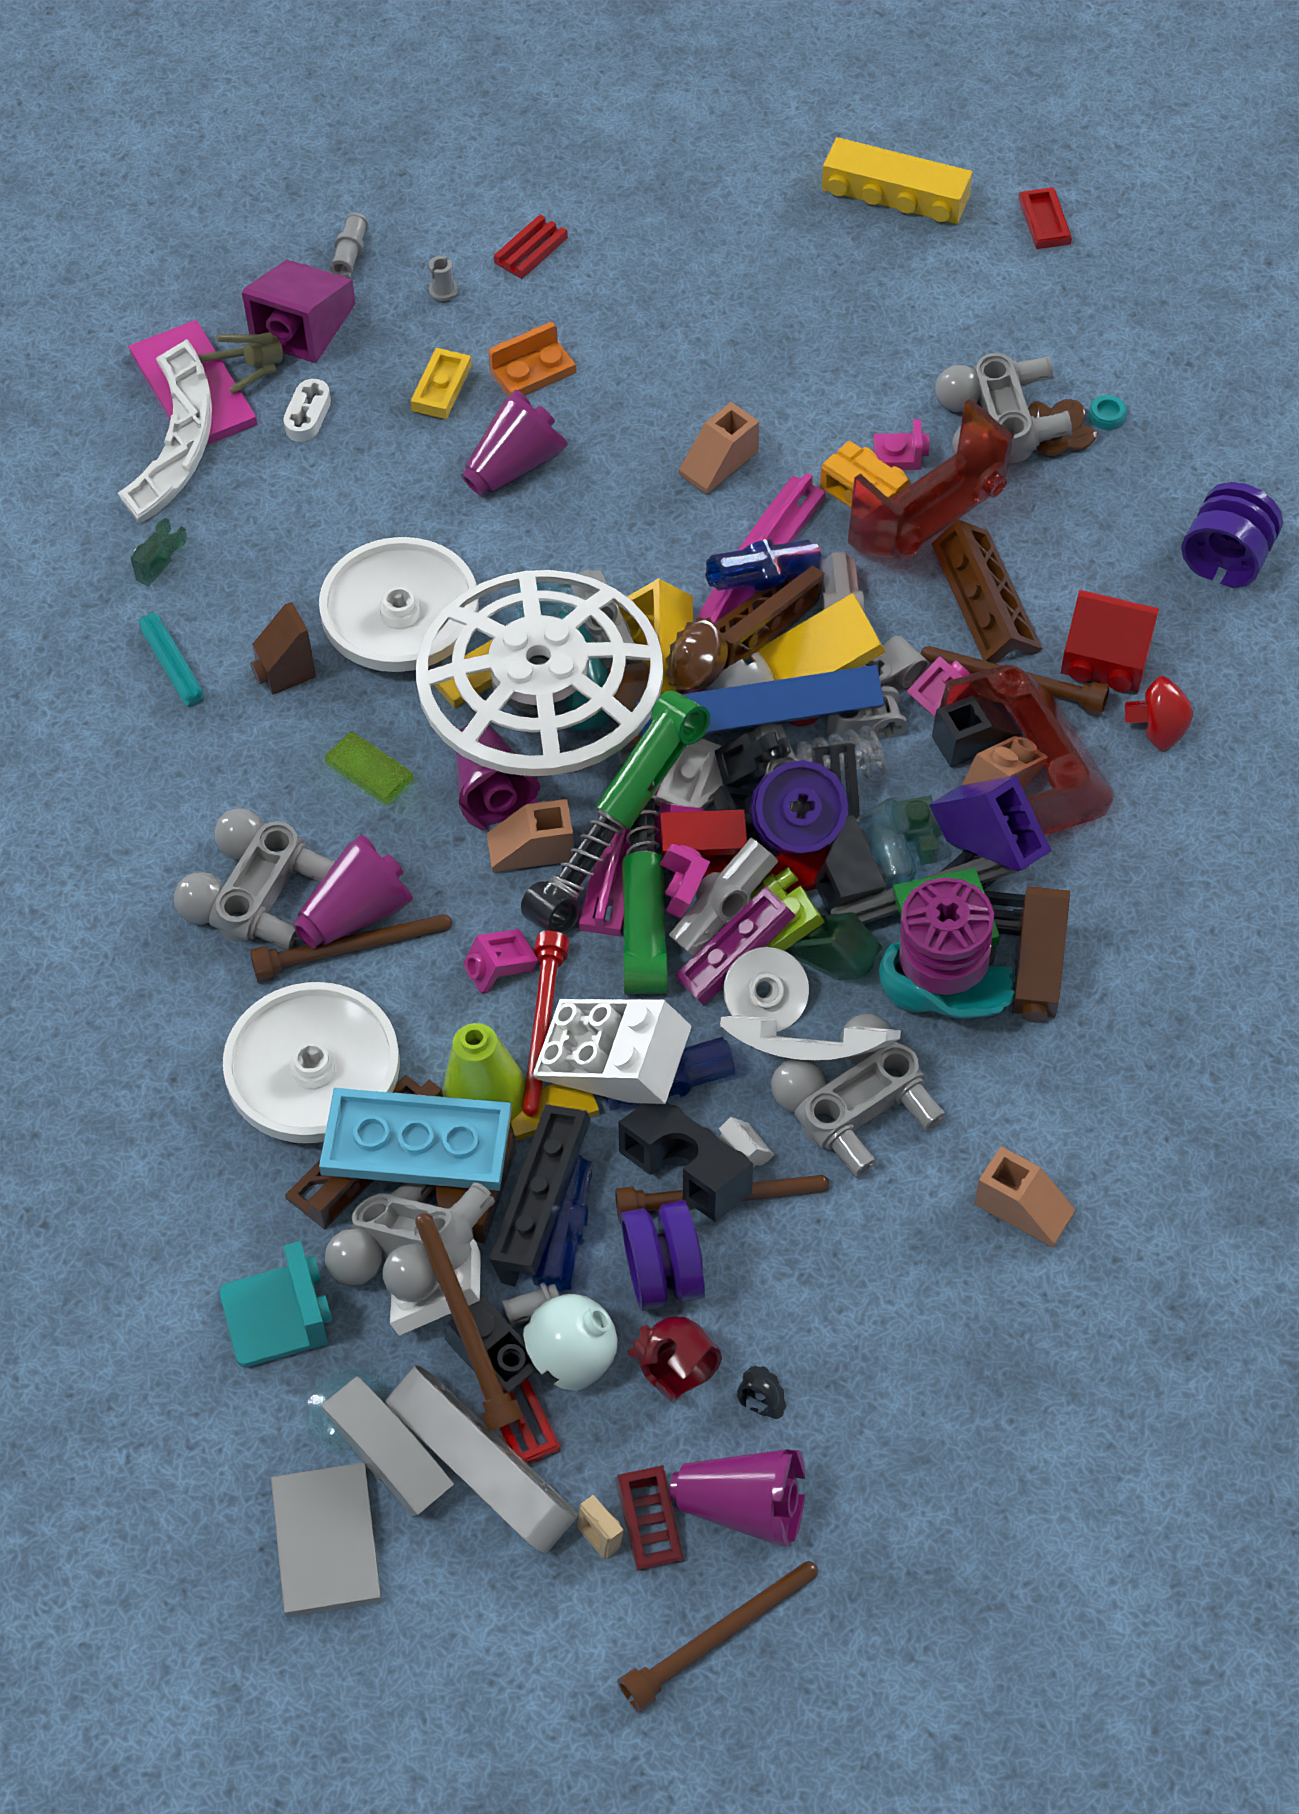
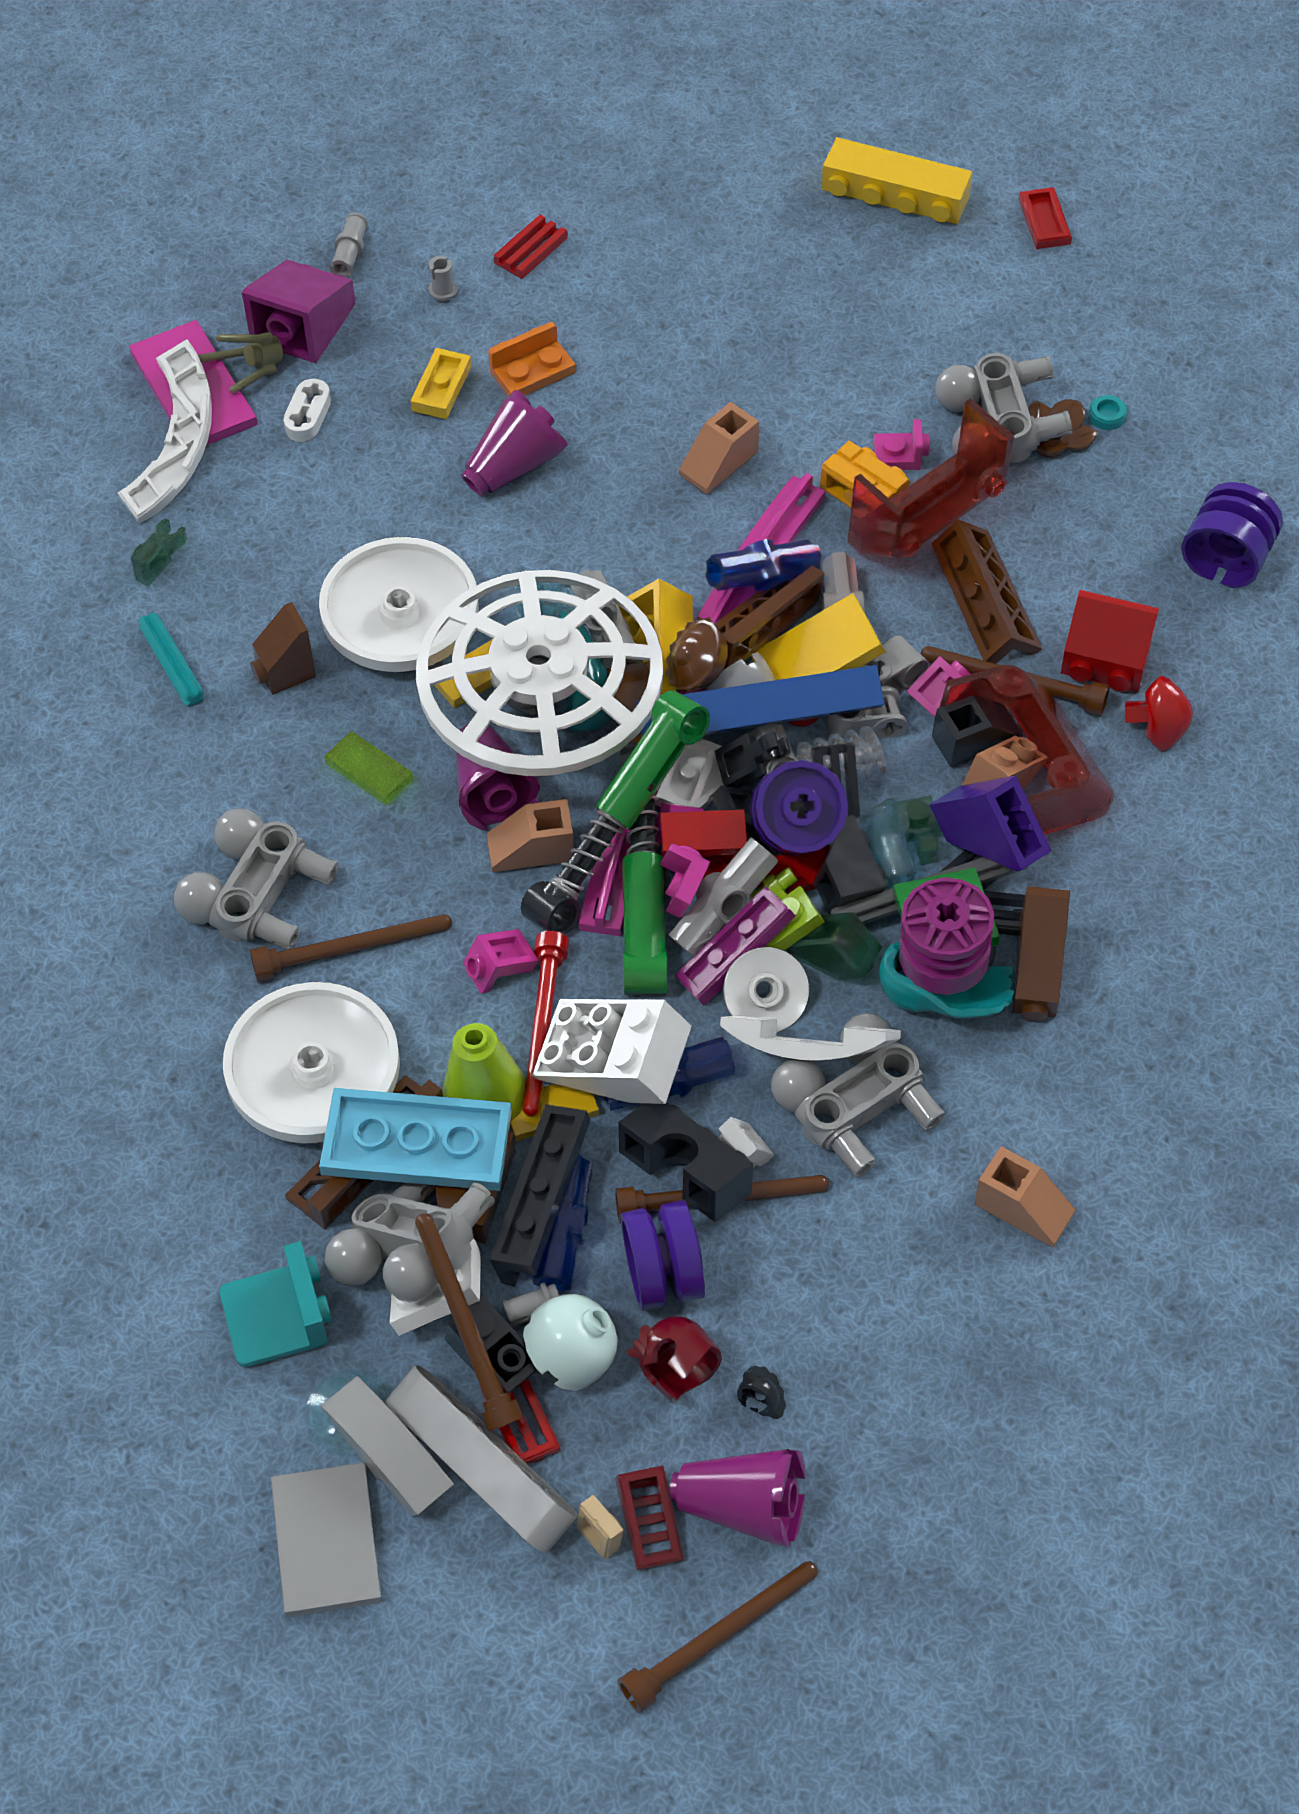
(352, 895): magenta cone -> none

